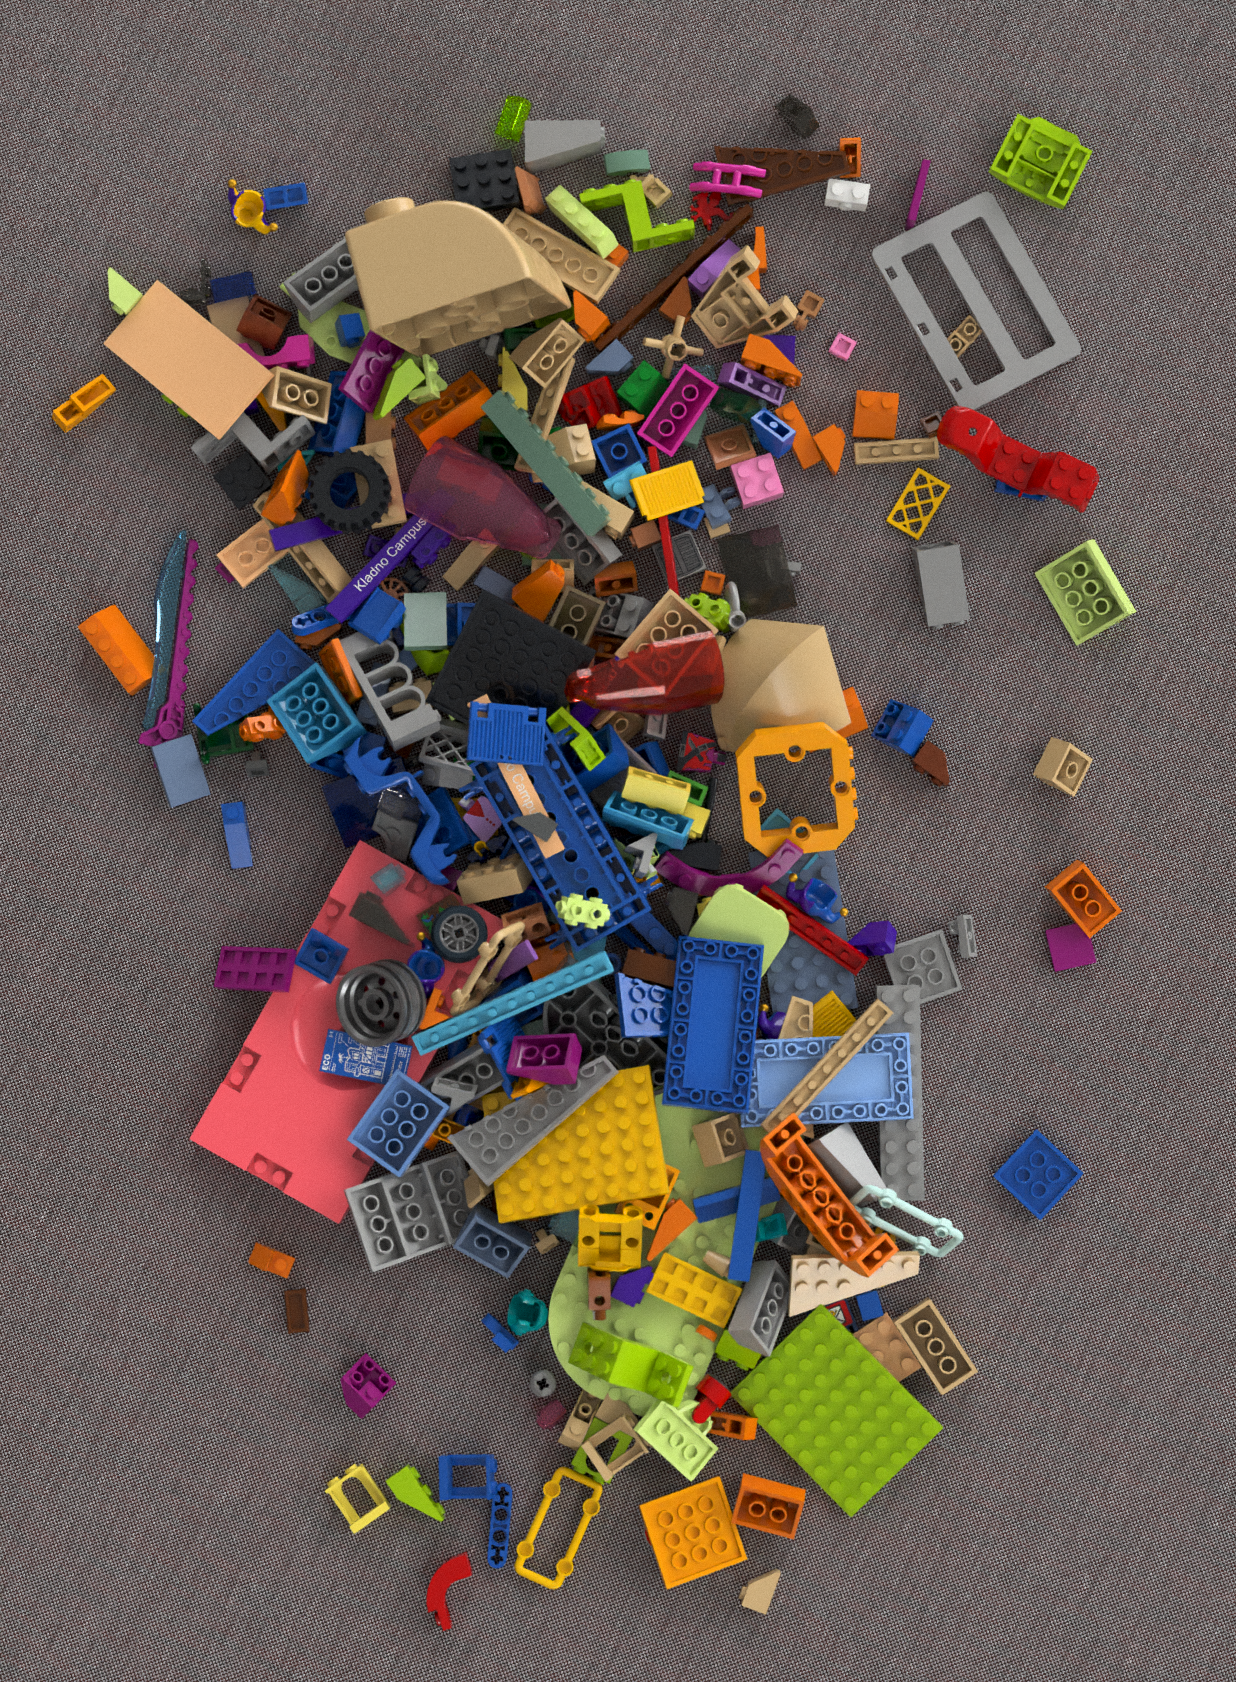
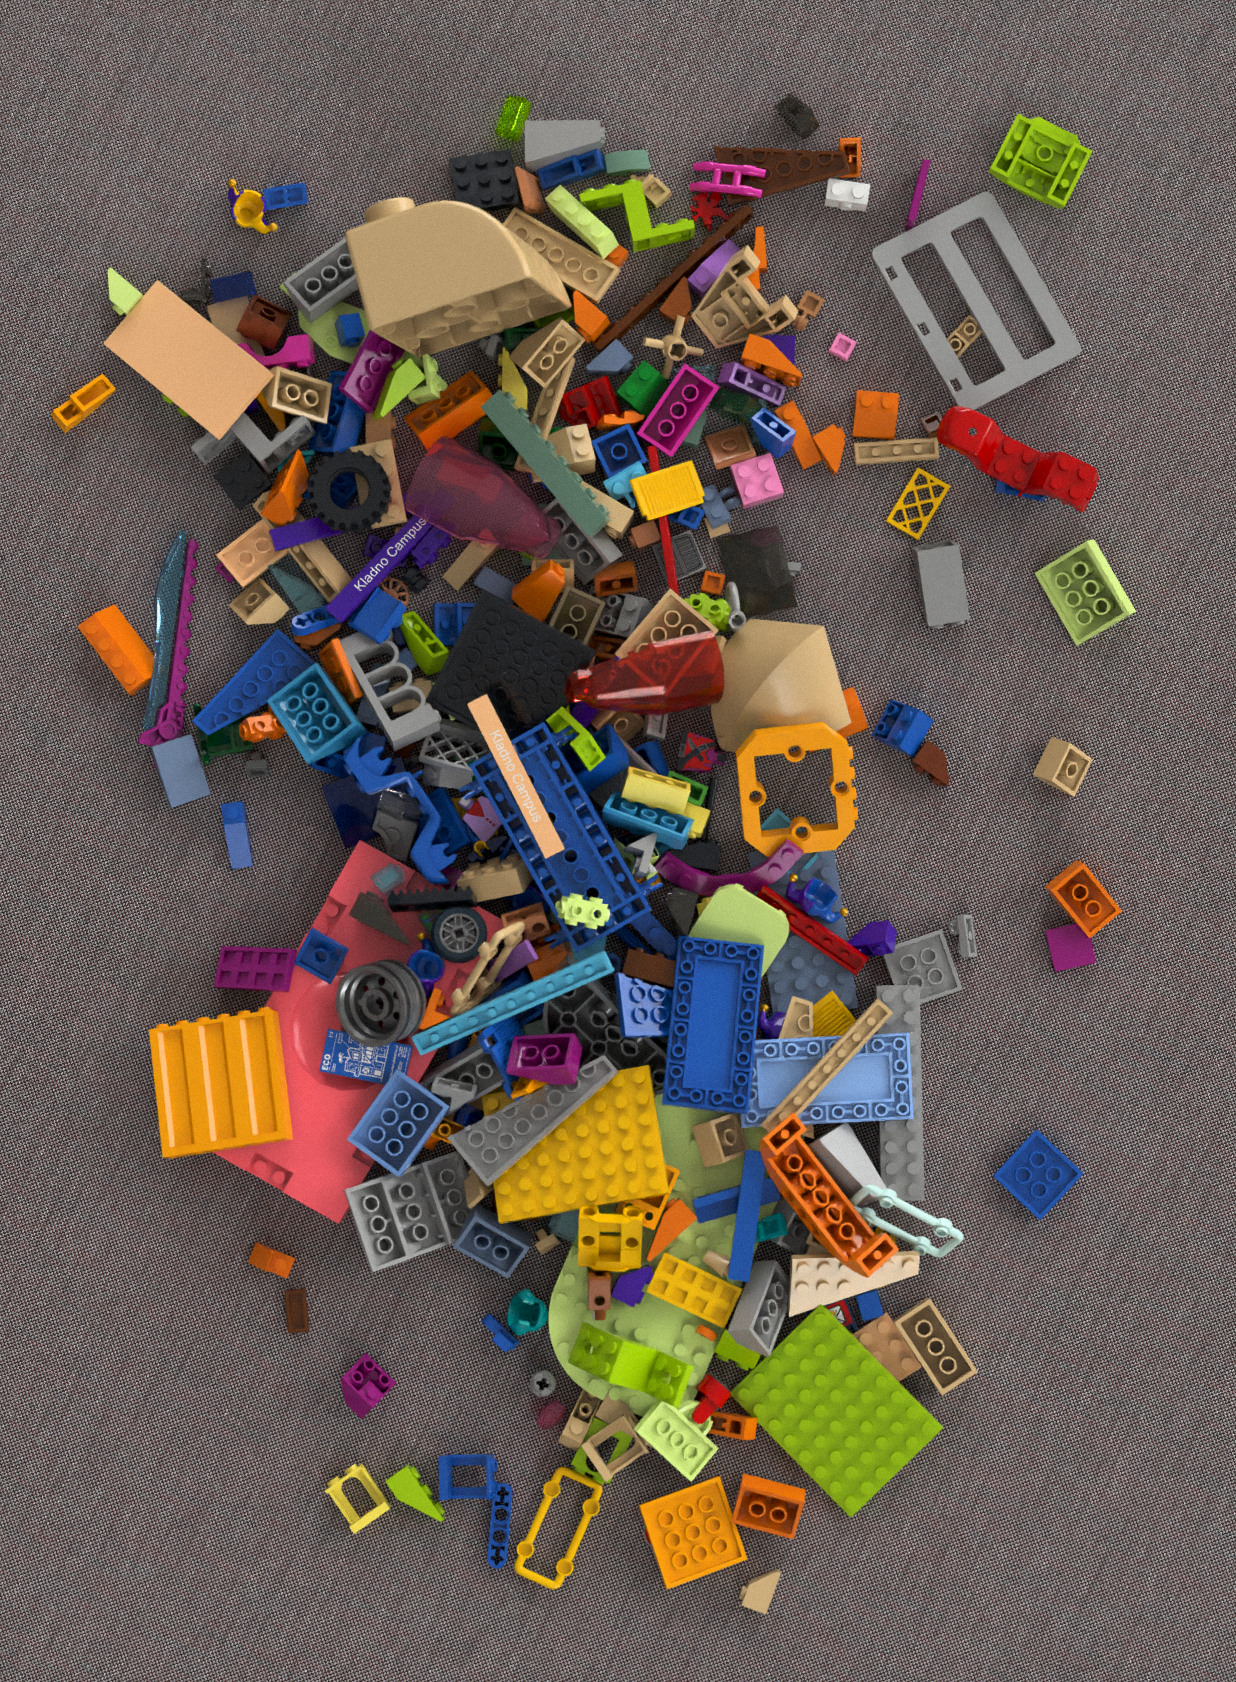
(220, 1083): none -> light orange panel
(259, 604): none -> tan slope
(425, 621): sand green tile -> none
(432, 900): none -> black gear
(446, 1574): red arch -> none
(506, 734): blue window -> none
(537, 824): dark grey tile -> none
(571, 169): none -> blue slope

